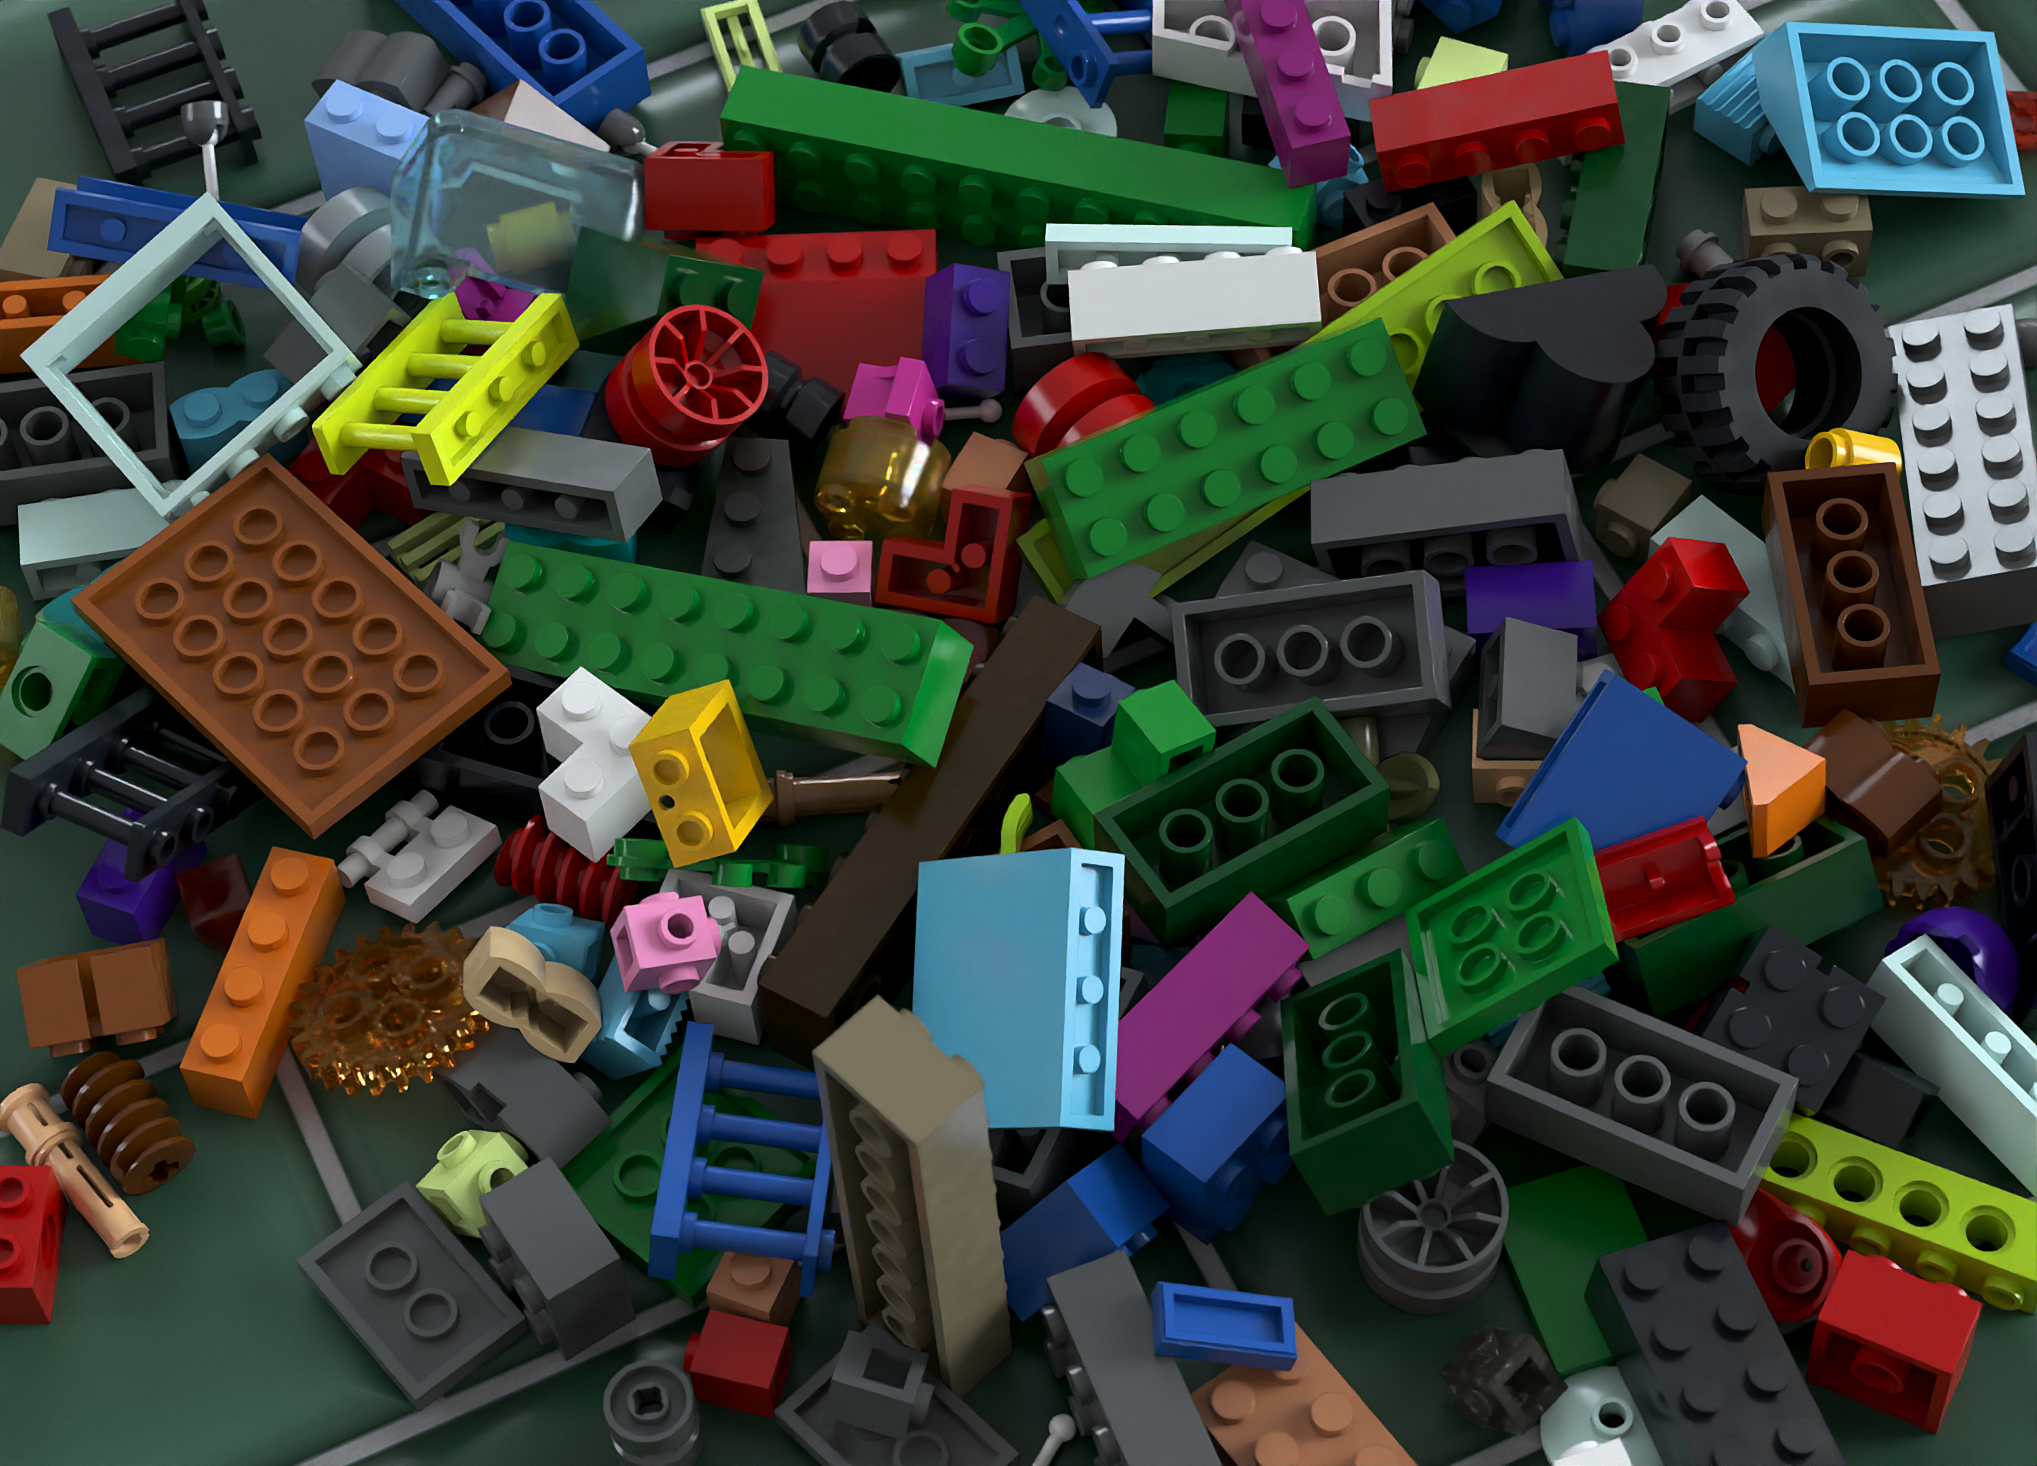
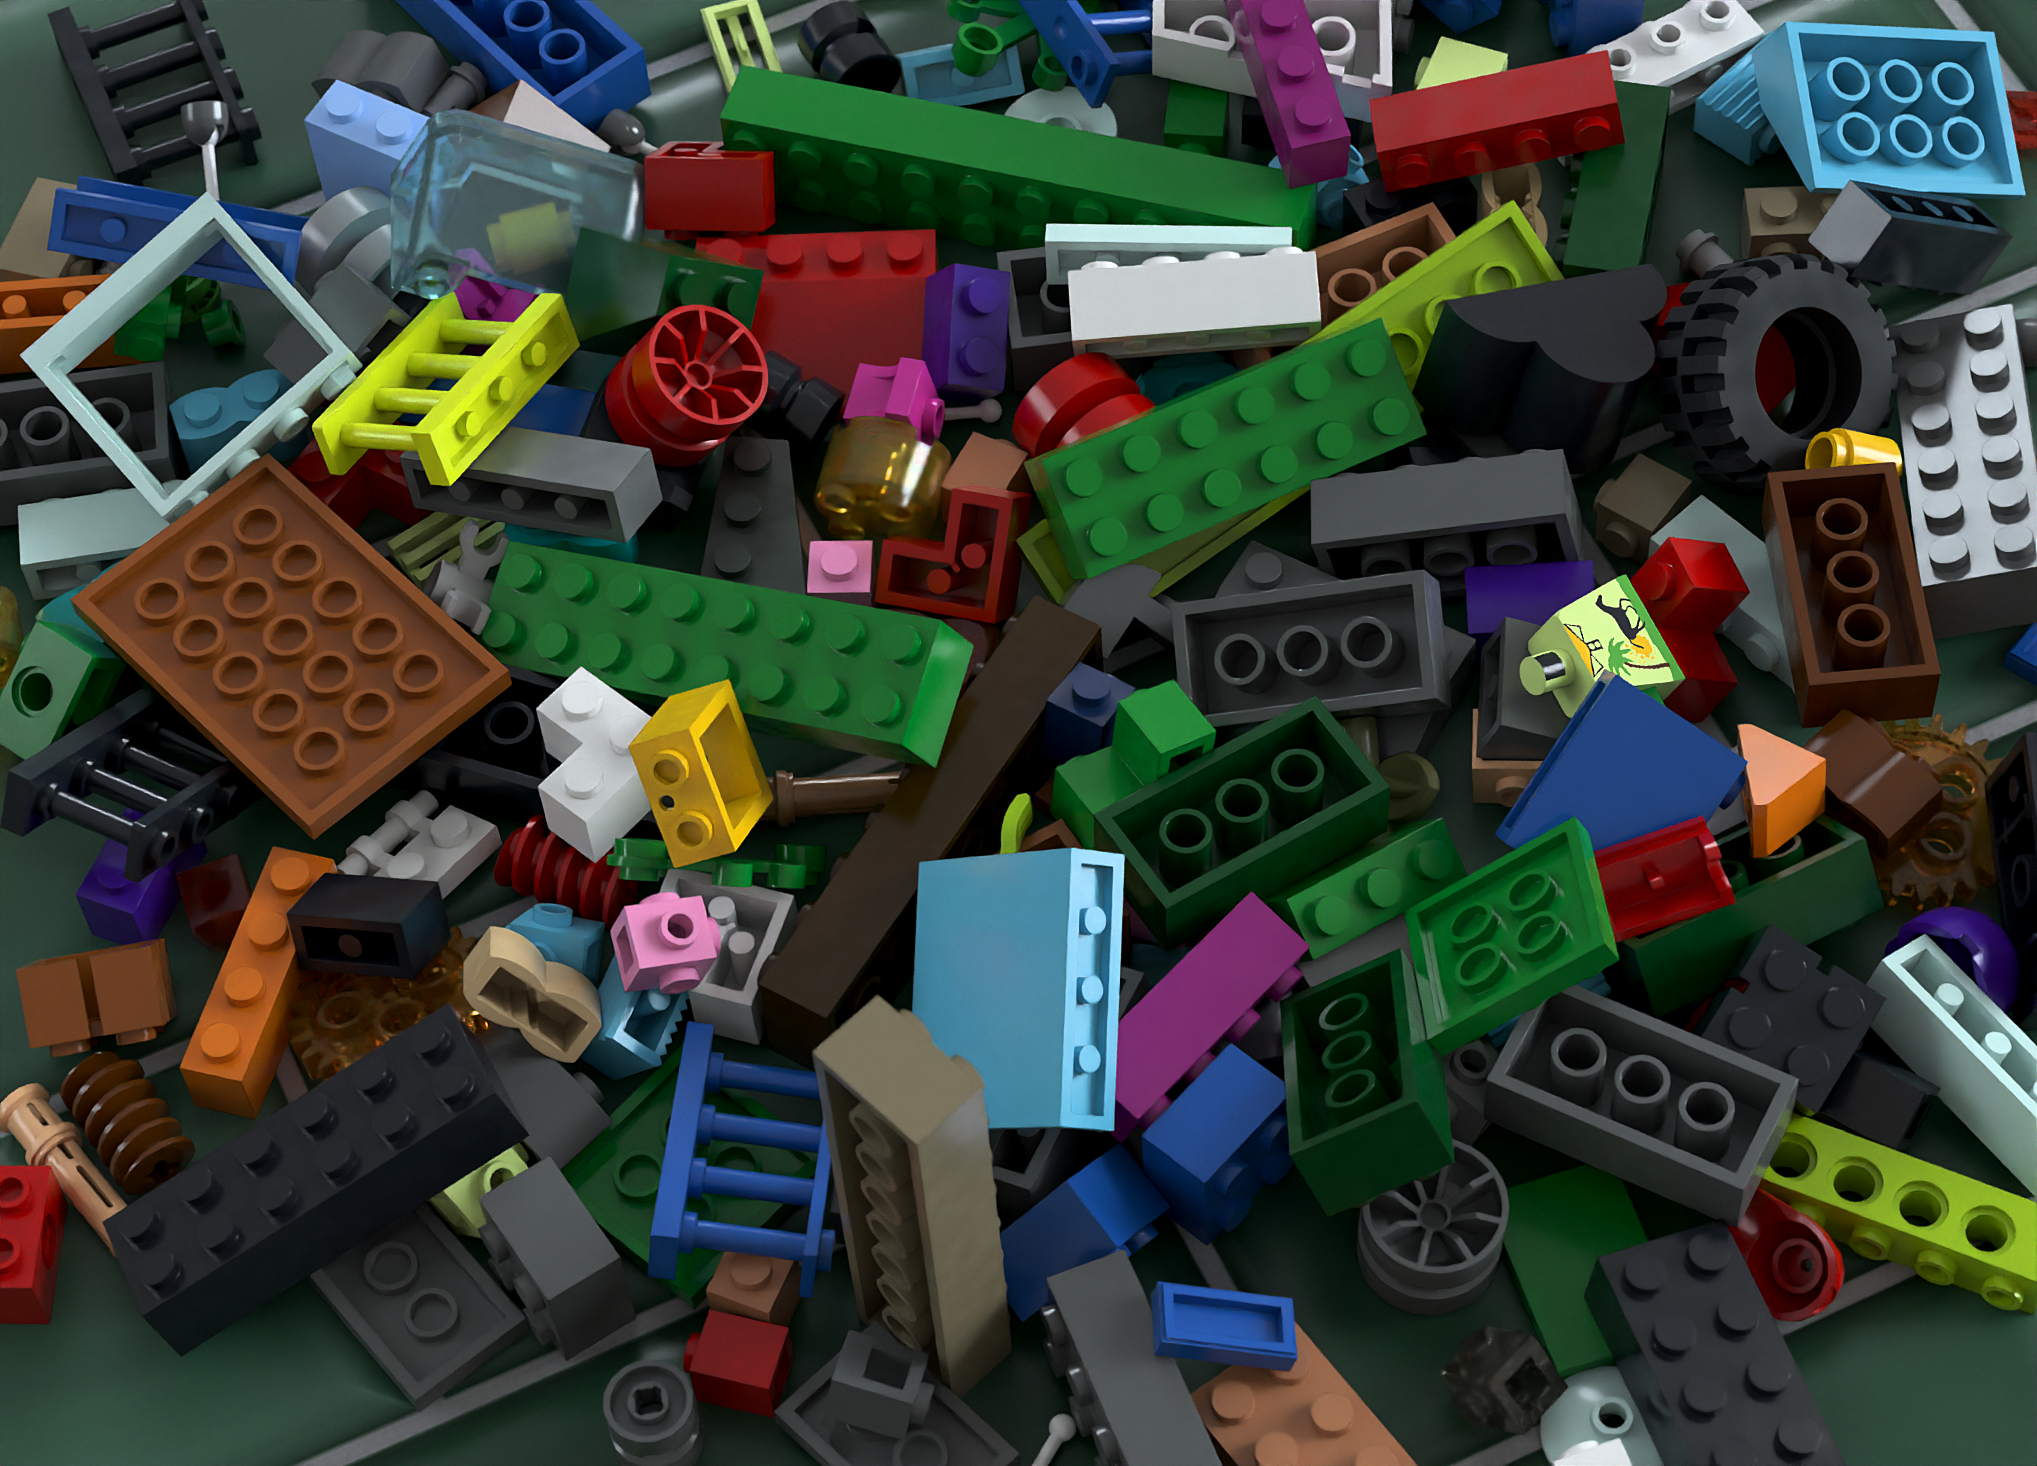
(314, 1180): none -> black brick
(369, 925): none -> black brick
(1596, 634): none -> yellowish green torso
(1892, 1340): red brick -> none
(1909, 238): none -> black brick

